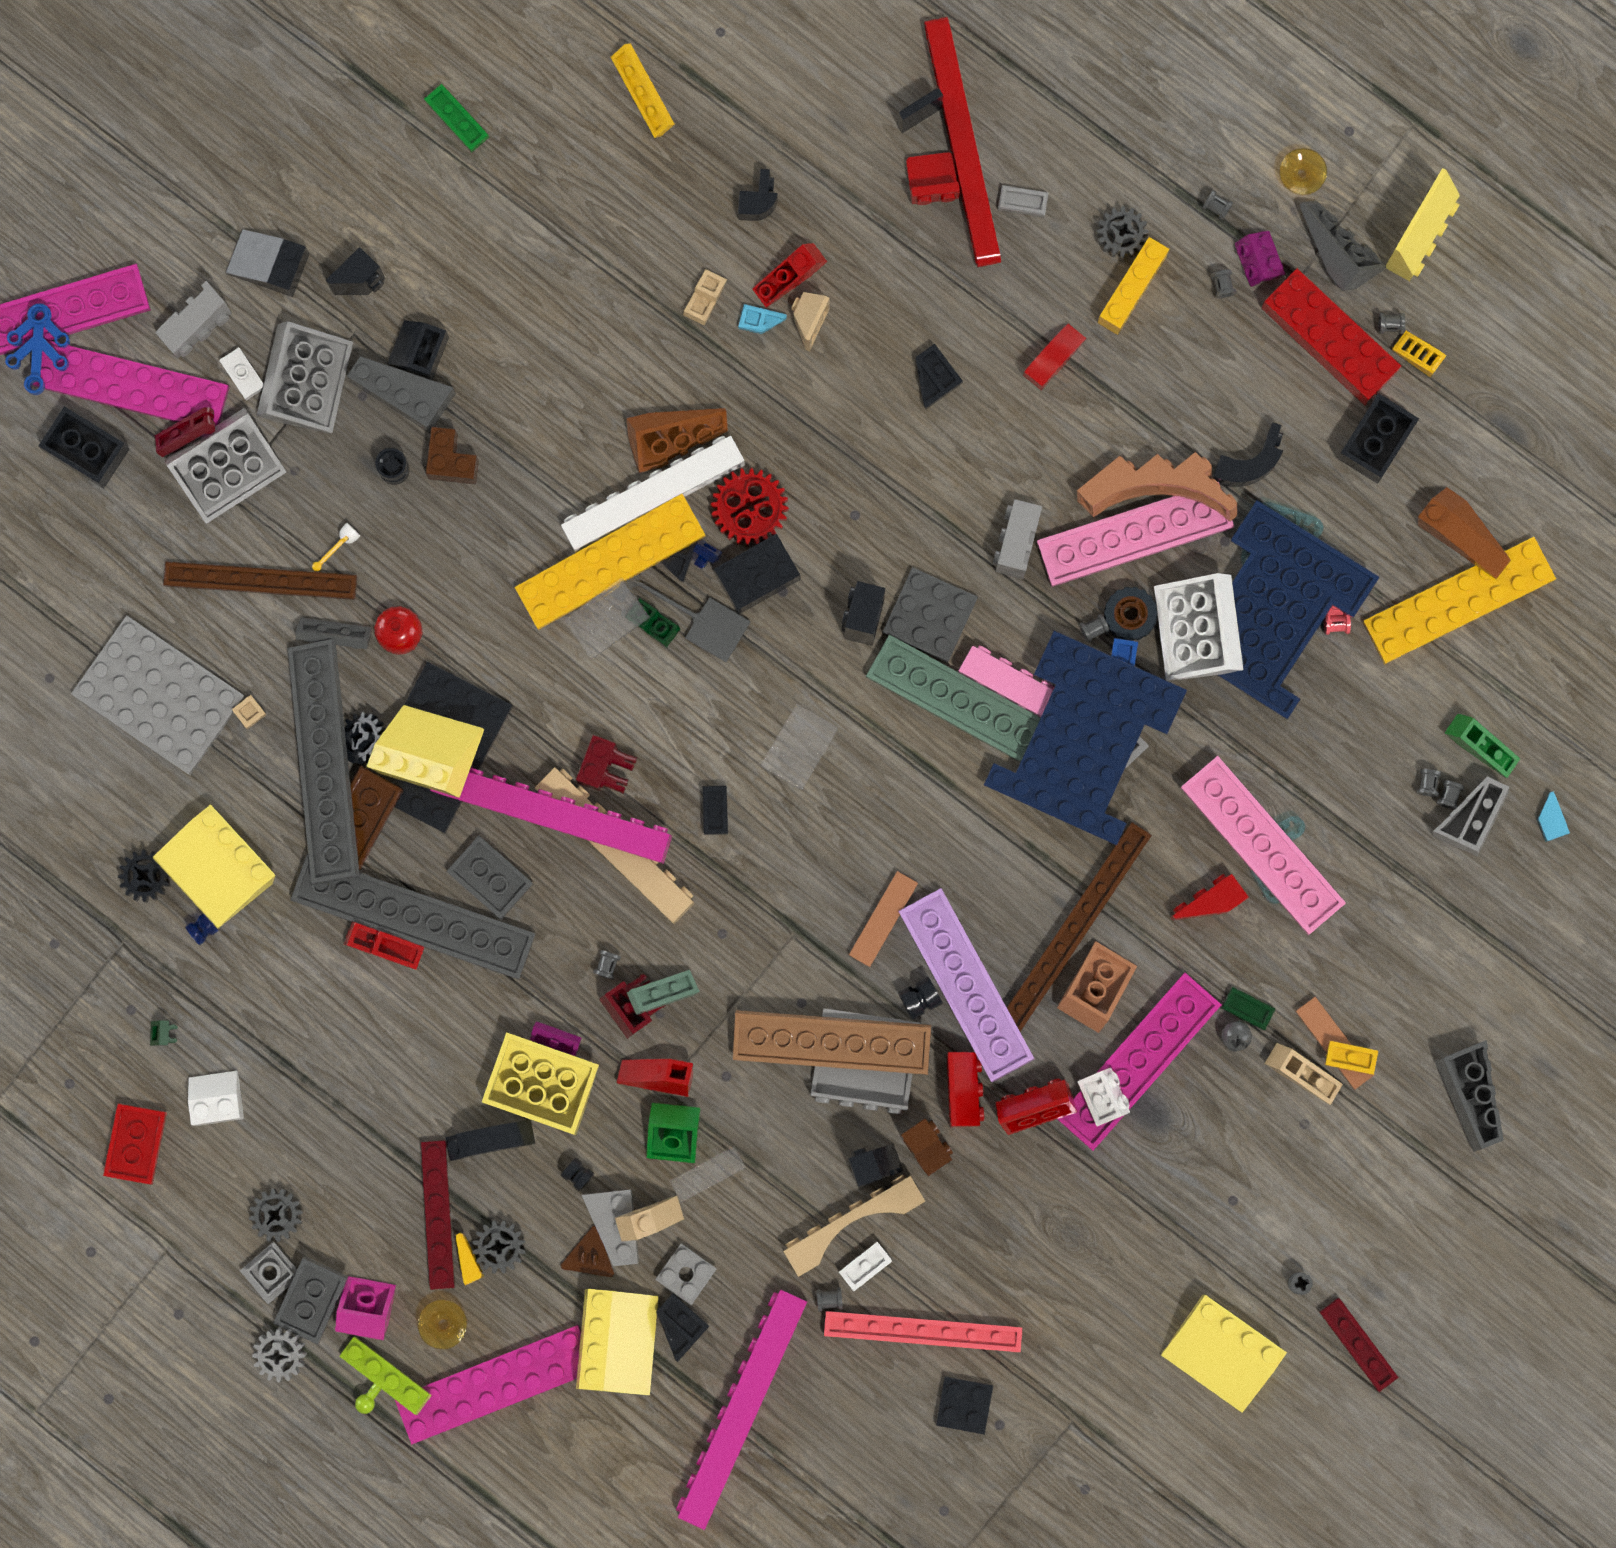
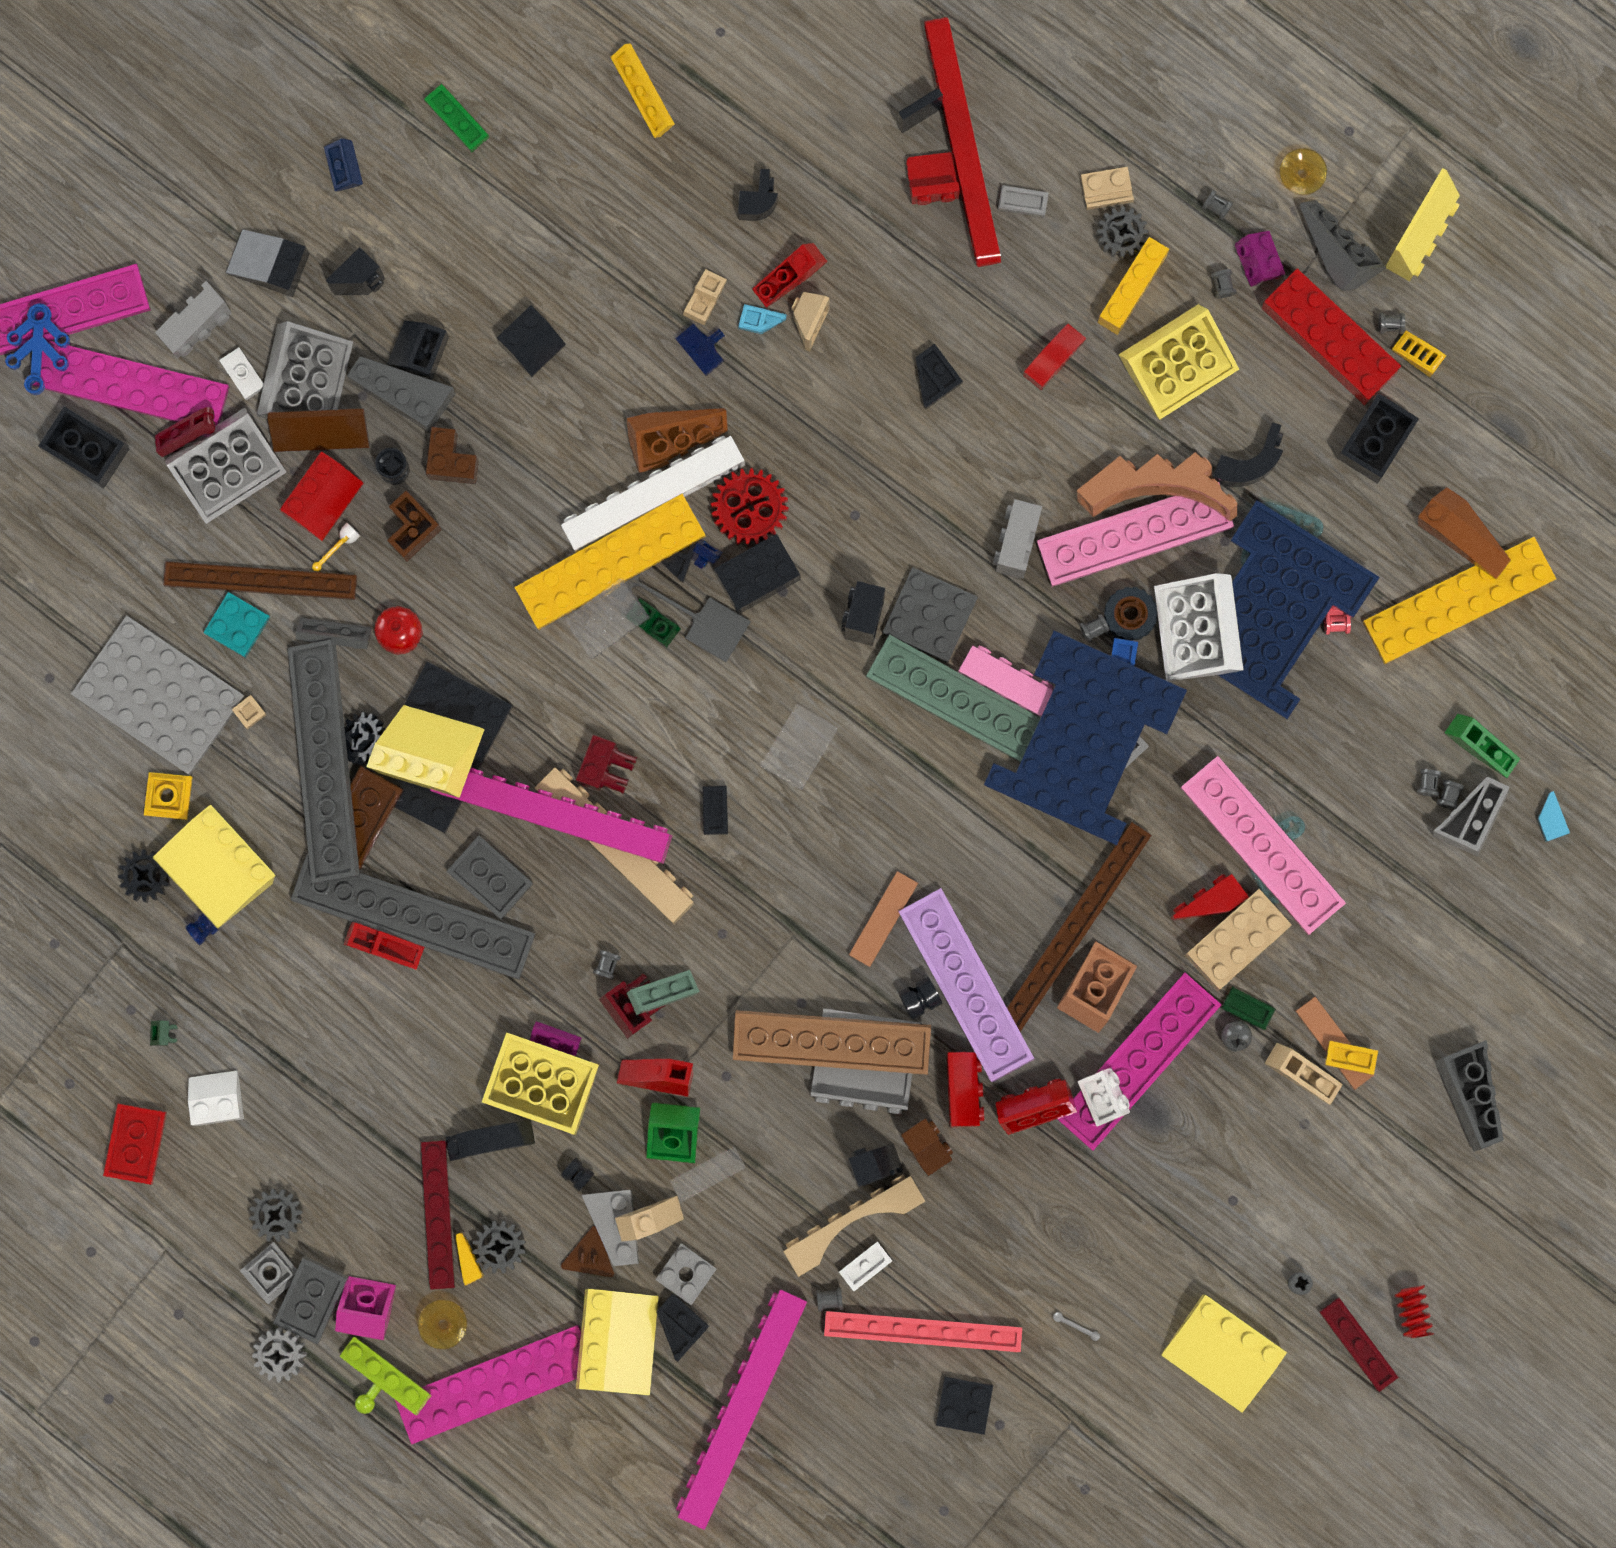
(178, 806): none -> yellow piece
(236, 625): none -> teal plate
(318, 430): none -> reddish brown tile
(321, 496): none -> red slope
(343, 165): none -> dark blue slope
(417, 527): none -> reddish brown brick
(531, 341): none -> black slope
(701, 348): none -> clear blue plate
(1095, 1336): none -> light grey hinge
(1107, 188): none -> tan plate
(1179, 361): none -> light yellow slope
(1238, 940): none -> tan brick
(1414, 1312): none -> red piece

